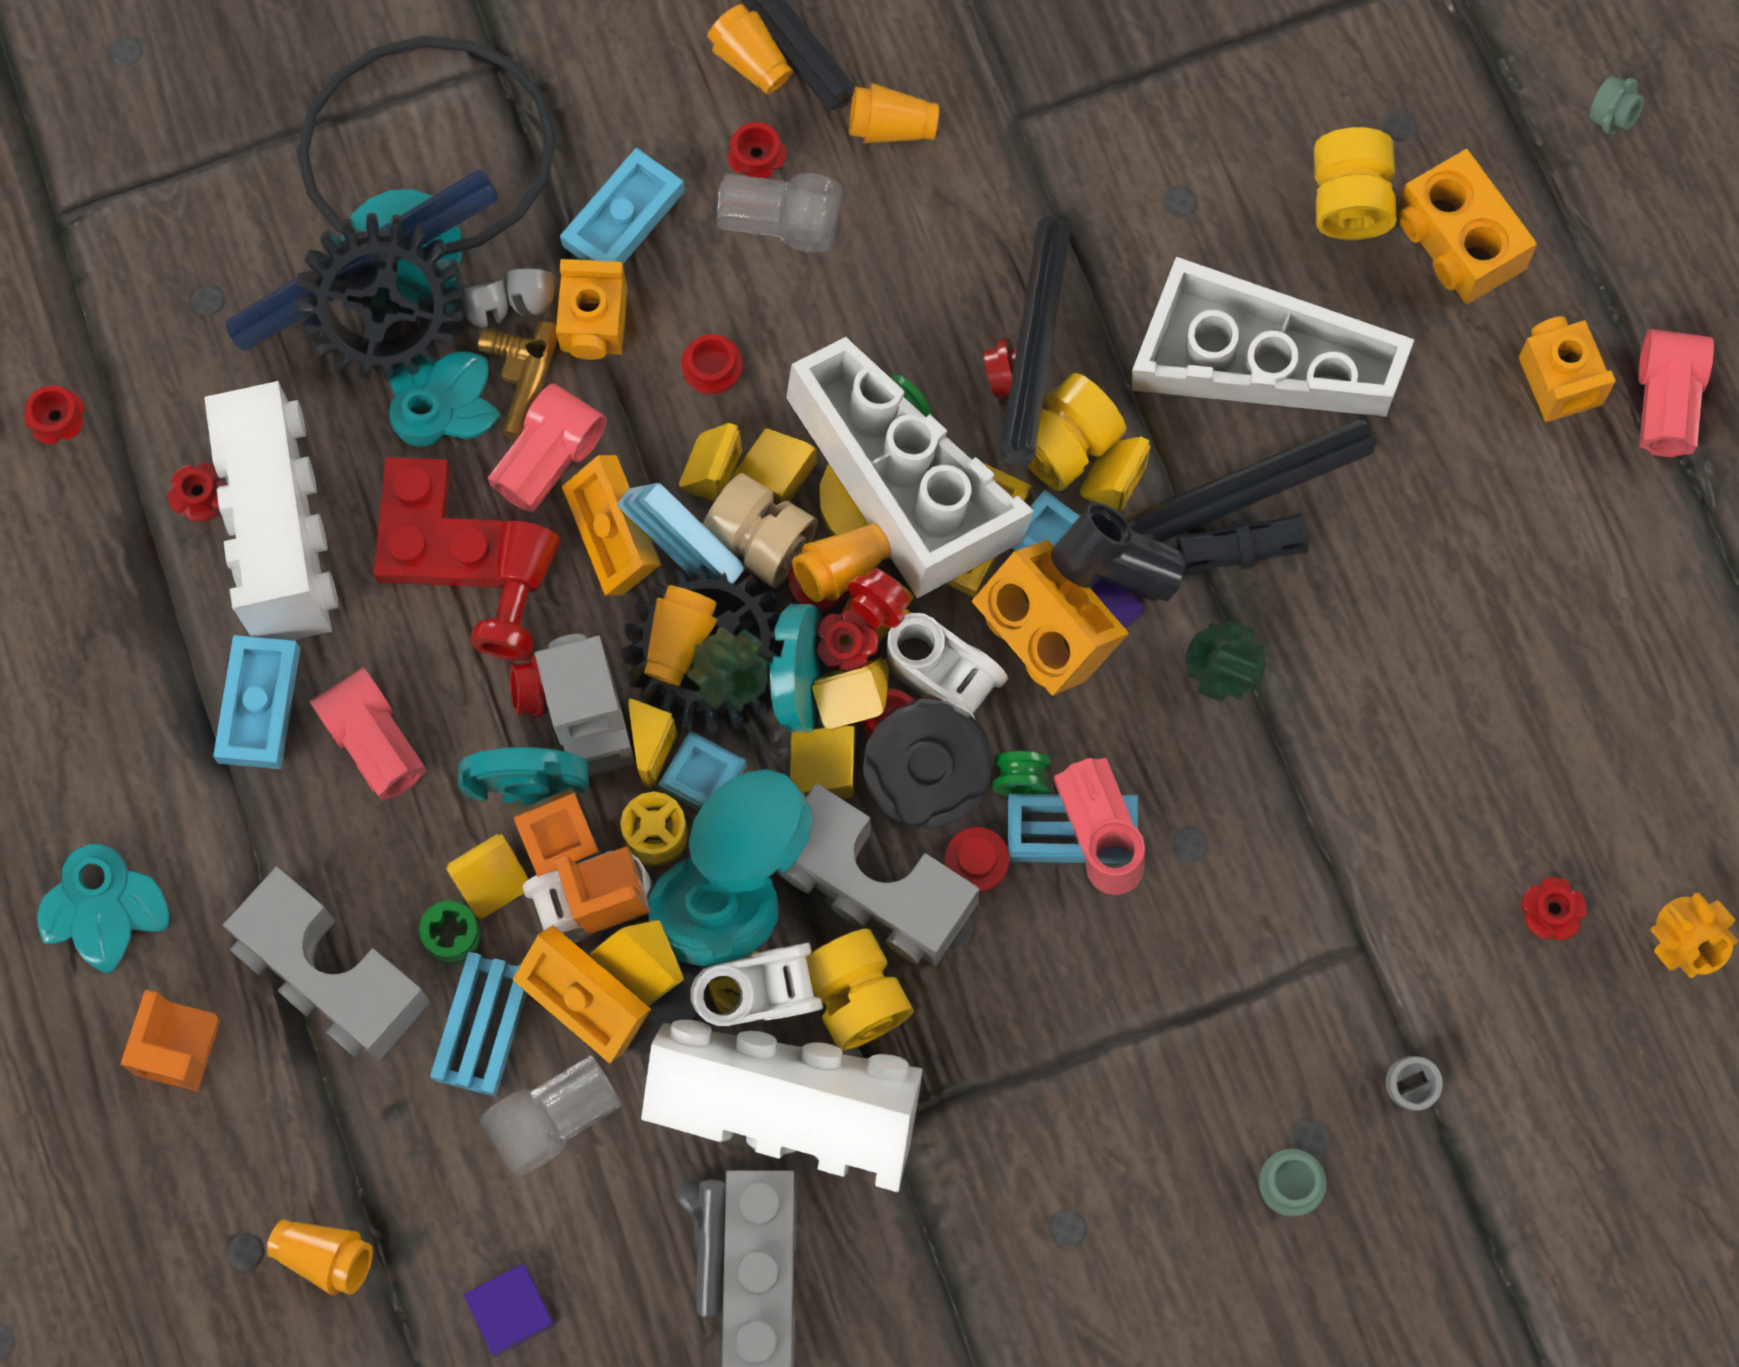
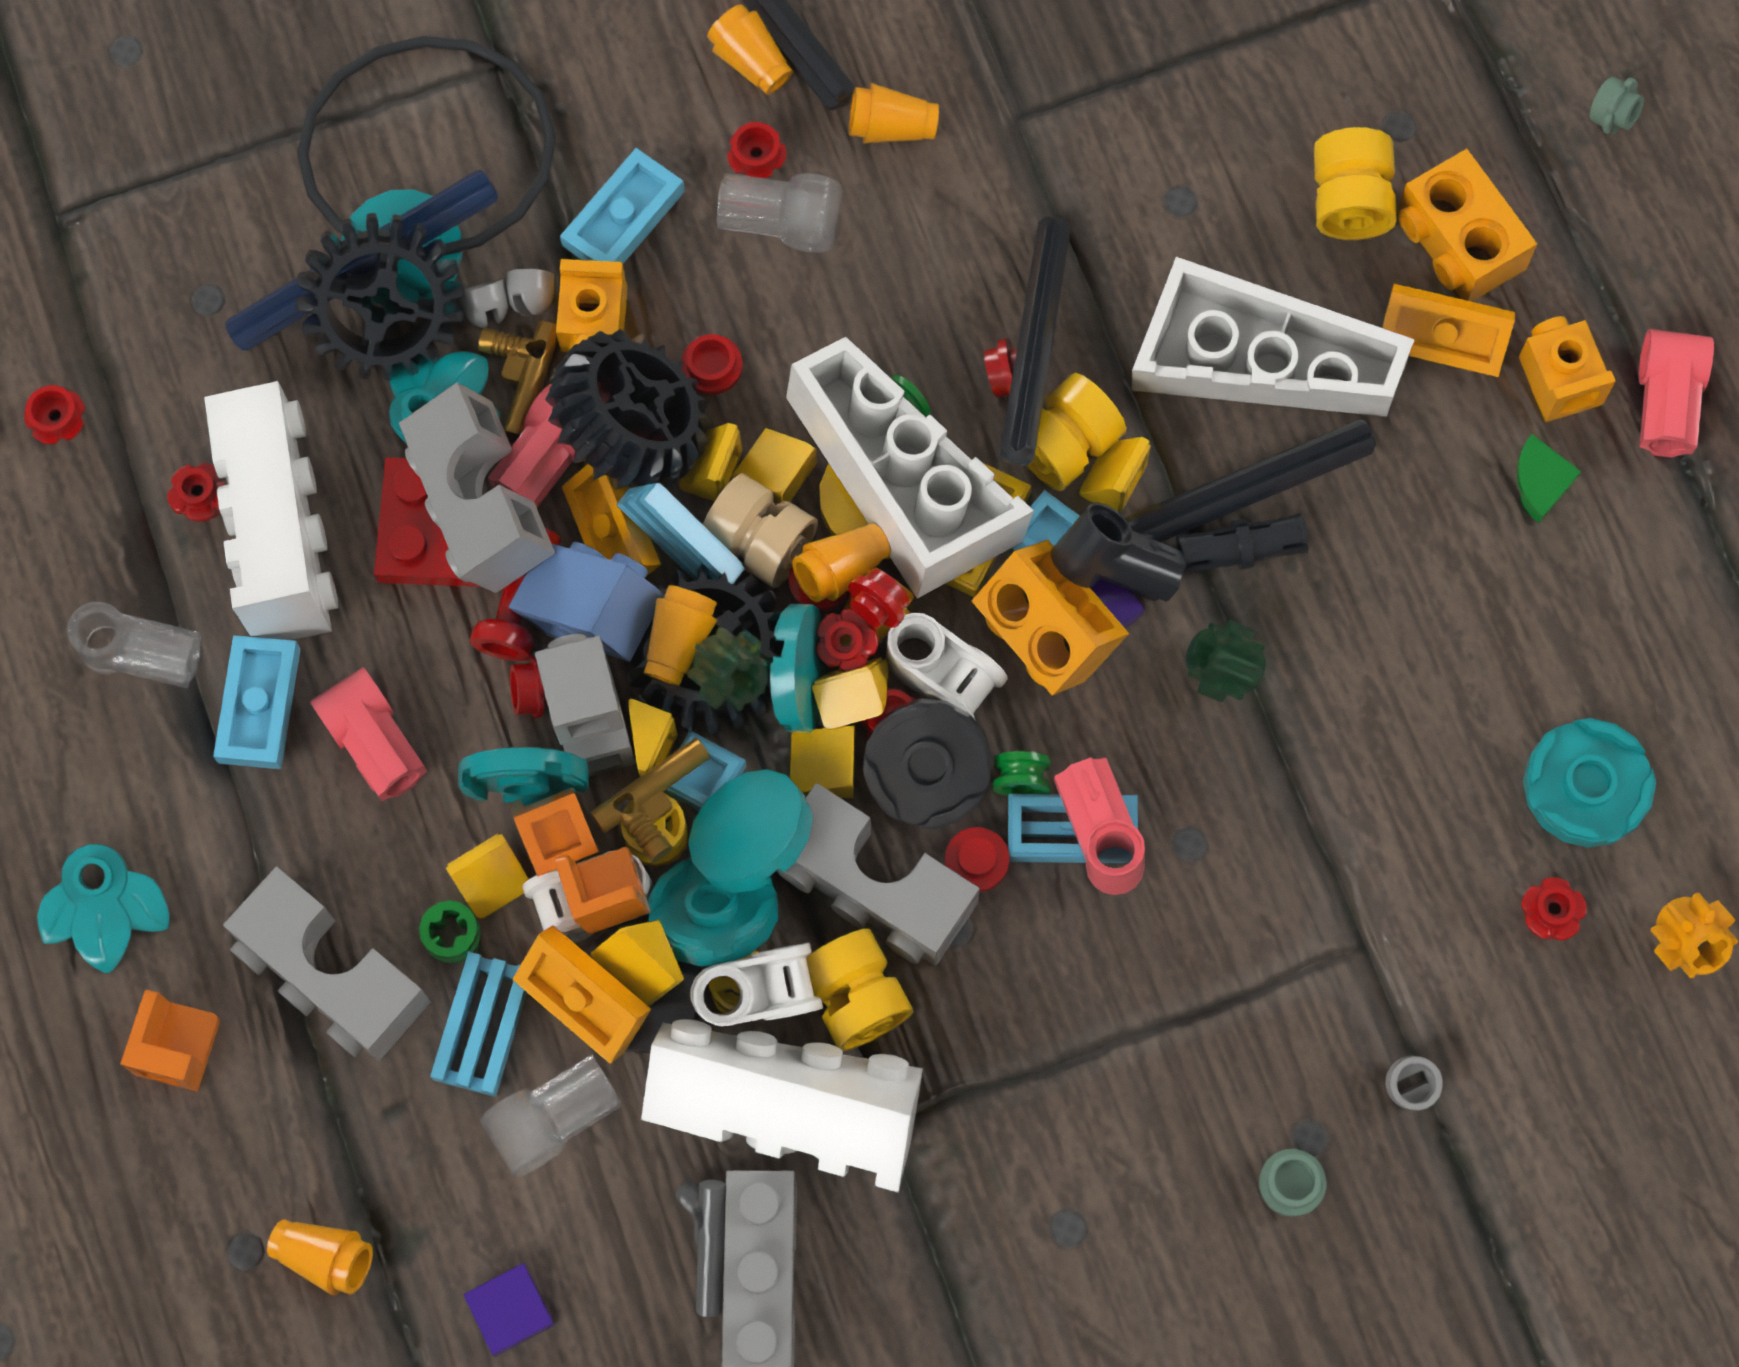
(139, 646): none -> clear piece
(451, 450): none -> light grey arch
(589, 596): none -> medium blue brick
(628, 410): none -> black gear
(650, 800): none -> pearl gold hose
(1450, 329): none -> light orange plate
(1542, 477): none -> green tile
(1589, 783): none -> teal tile

